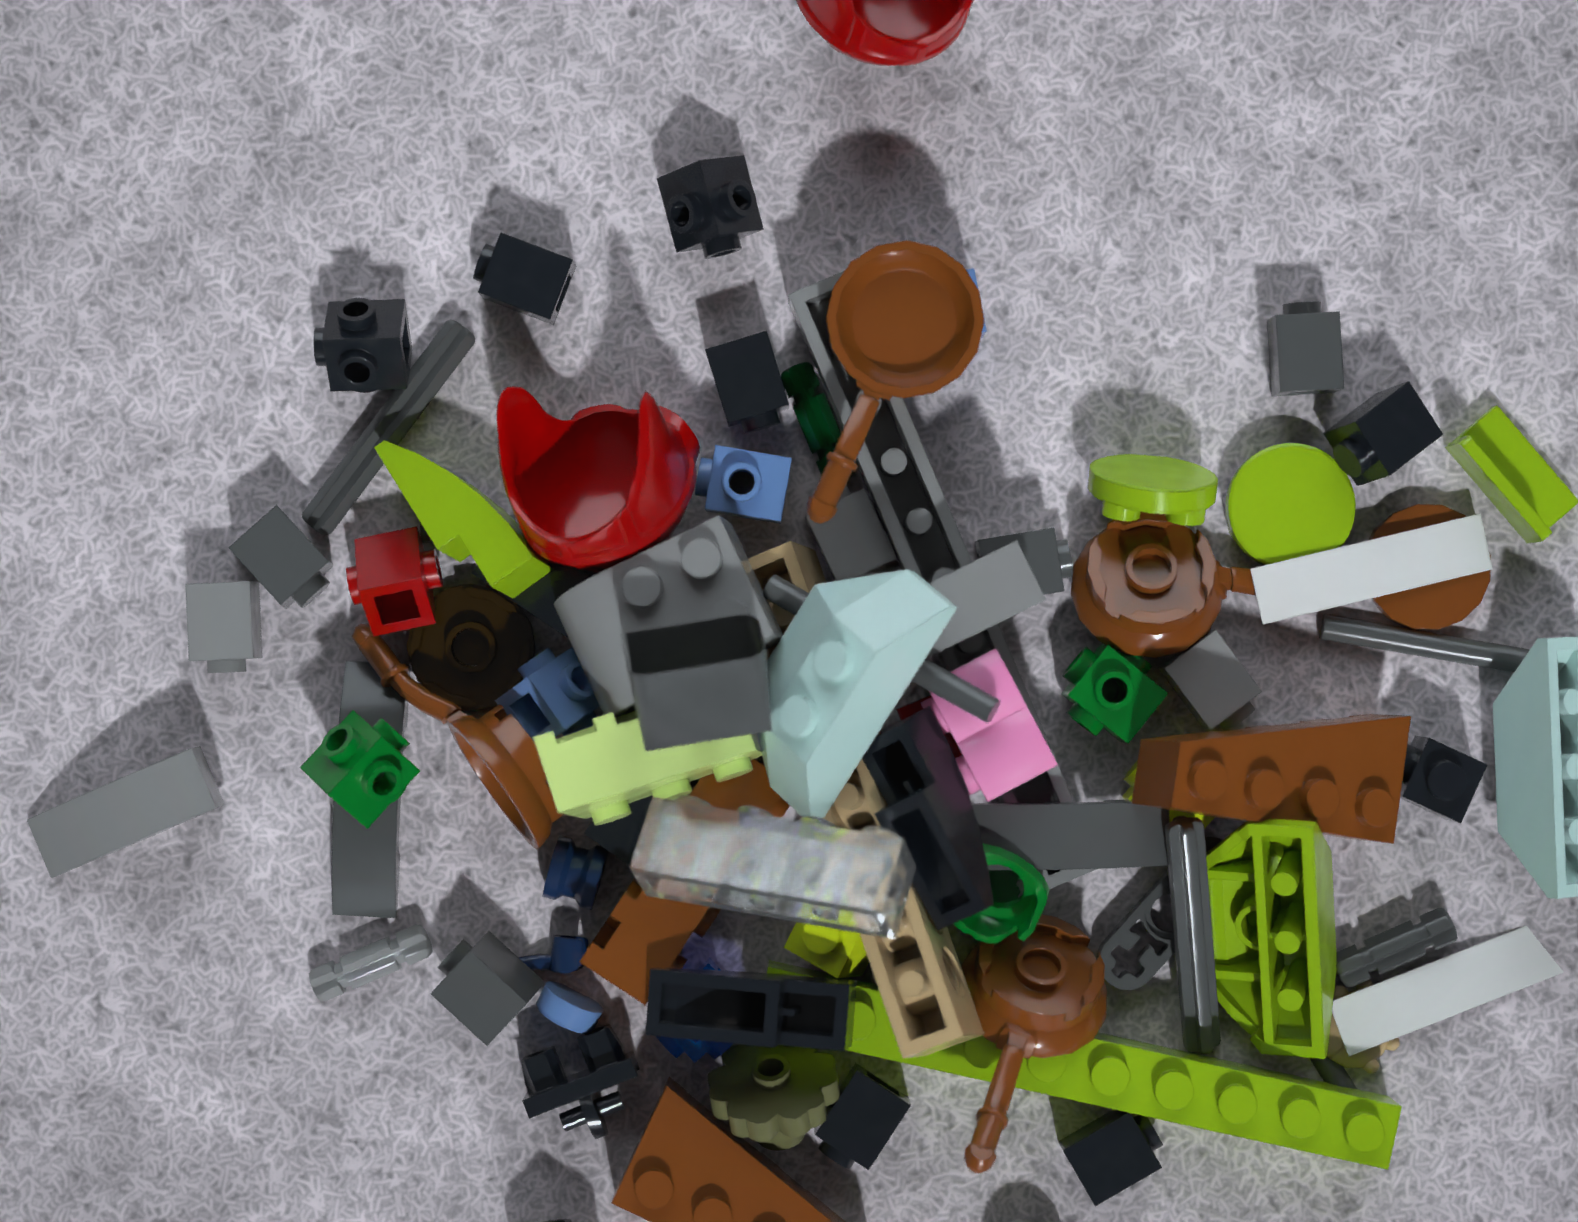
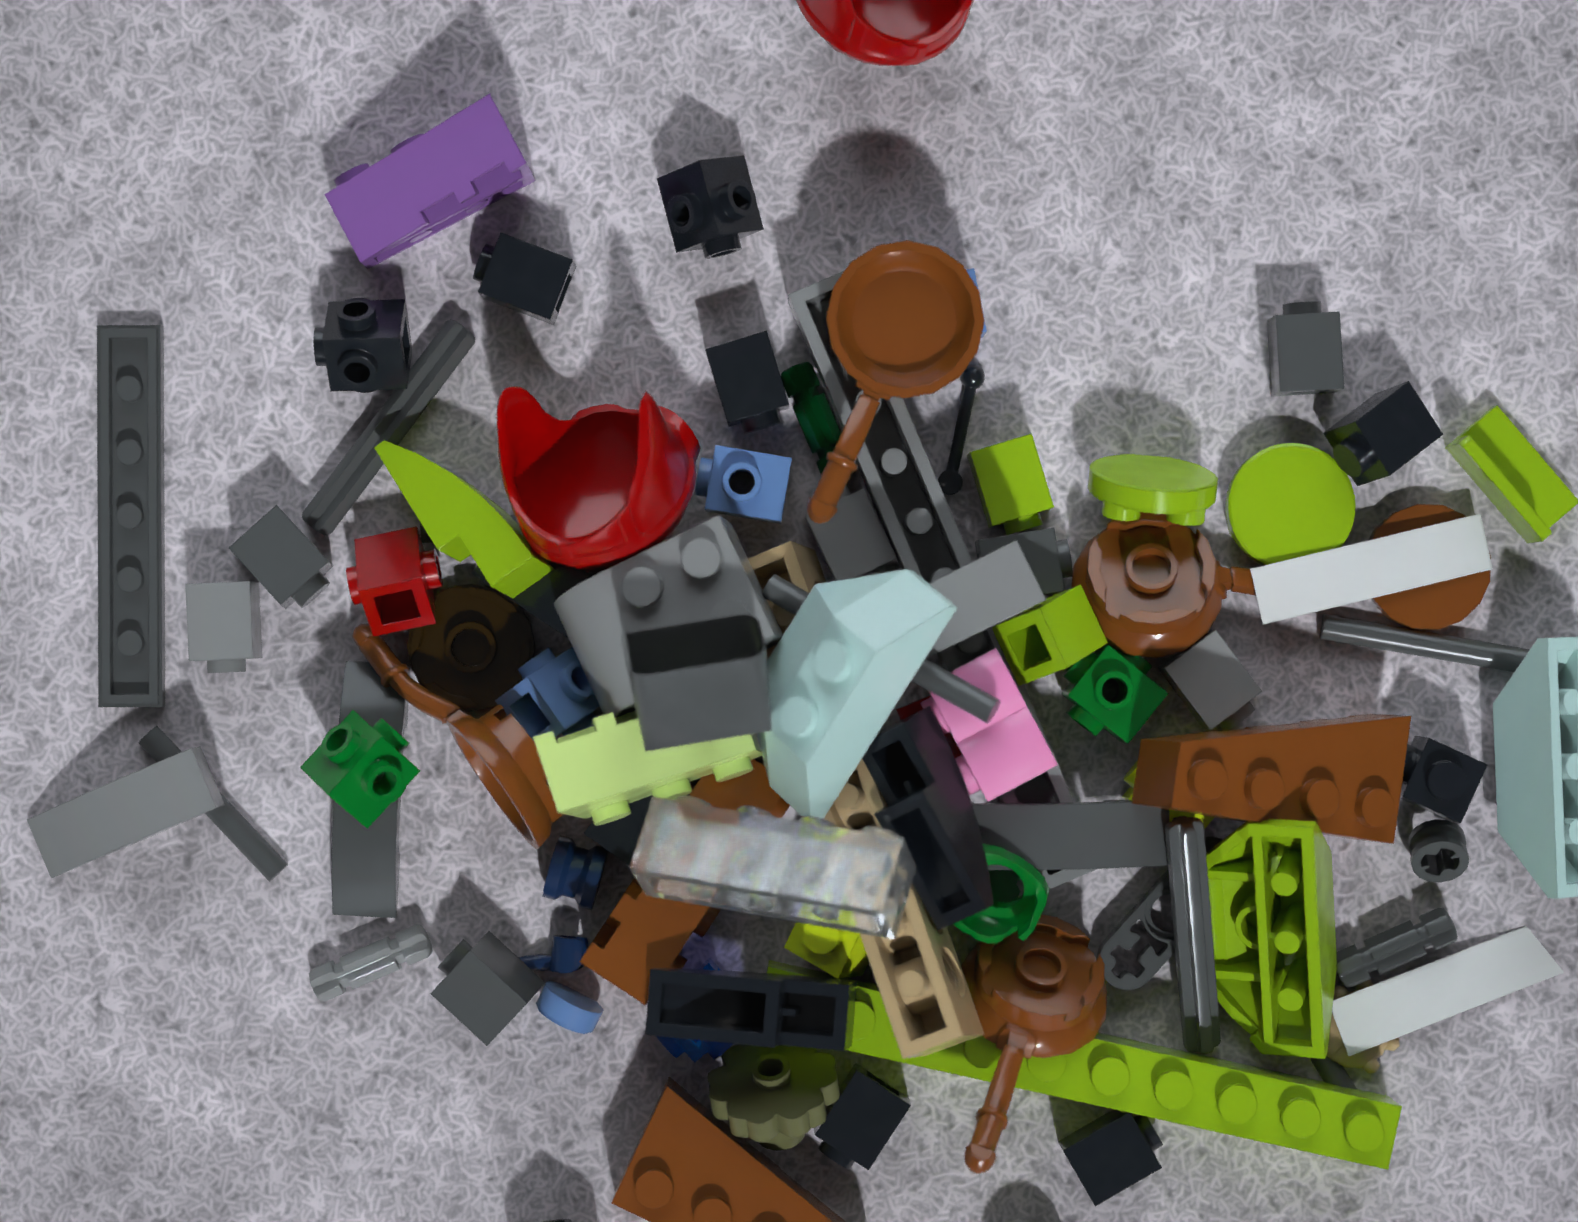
(131, 516): none -> dark grey tile
(226, 818): none -> dark grey bar
(429, 183): none -> medium lavender wedge
(551, 1088): black hips -> none
(971, 379): none -> black hinge
(1011, 484): none -> lime brick
(1050, 635): none -> lime brick
(1438, 850): none -> dark grey bush

